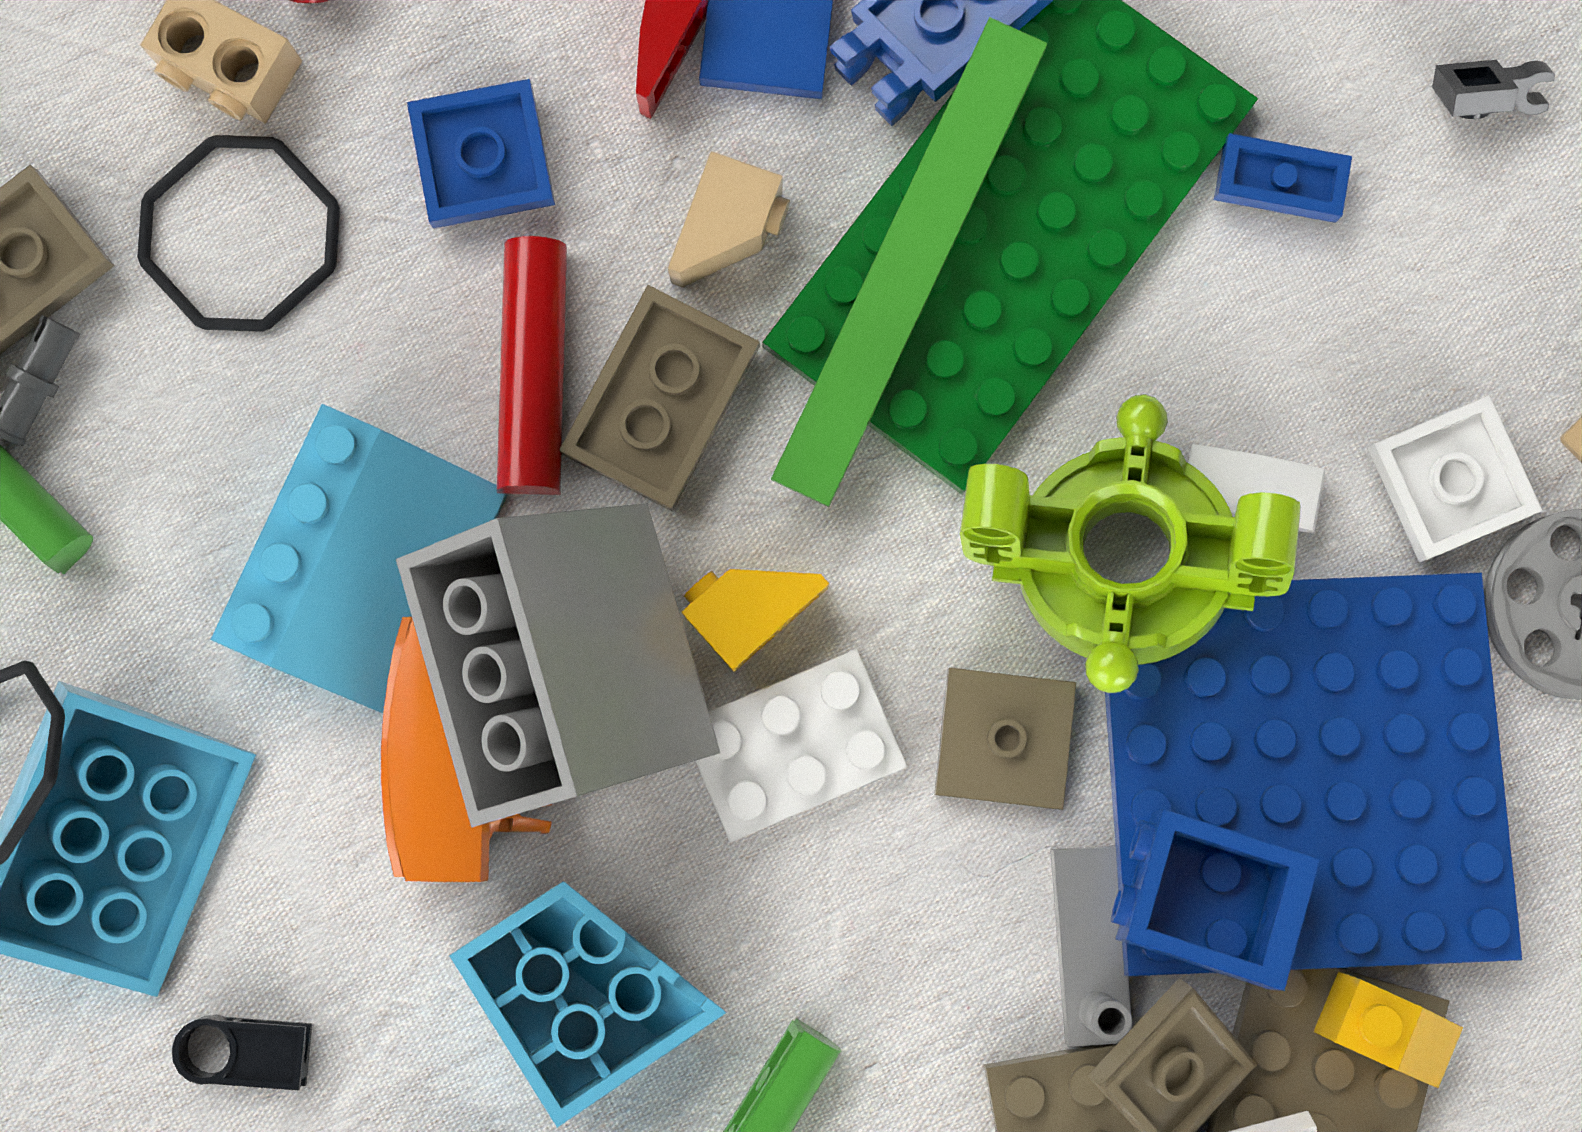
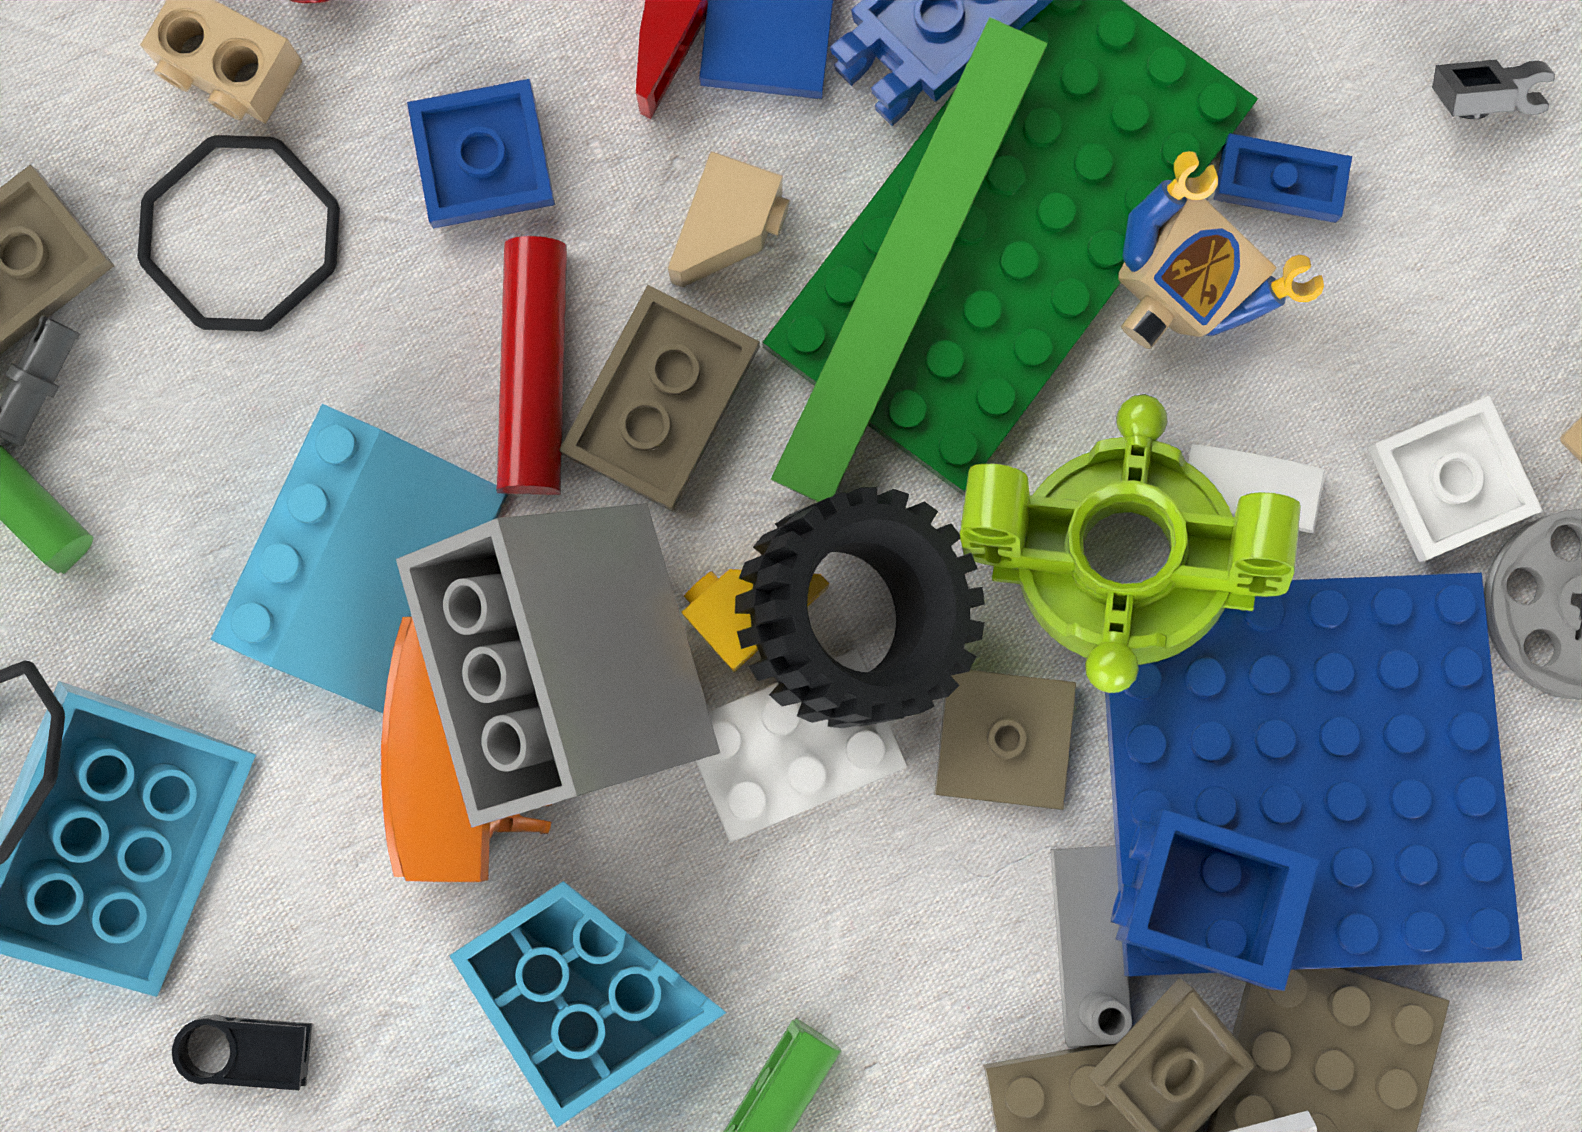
(927, 596): none -> black tyre
(1196, 266): none -> torso
(1388, 1029): yellow slope -> none

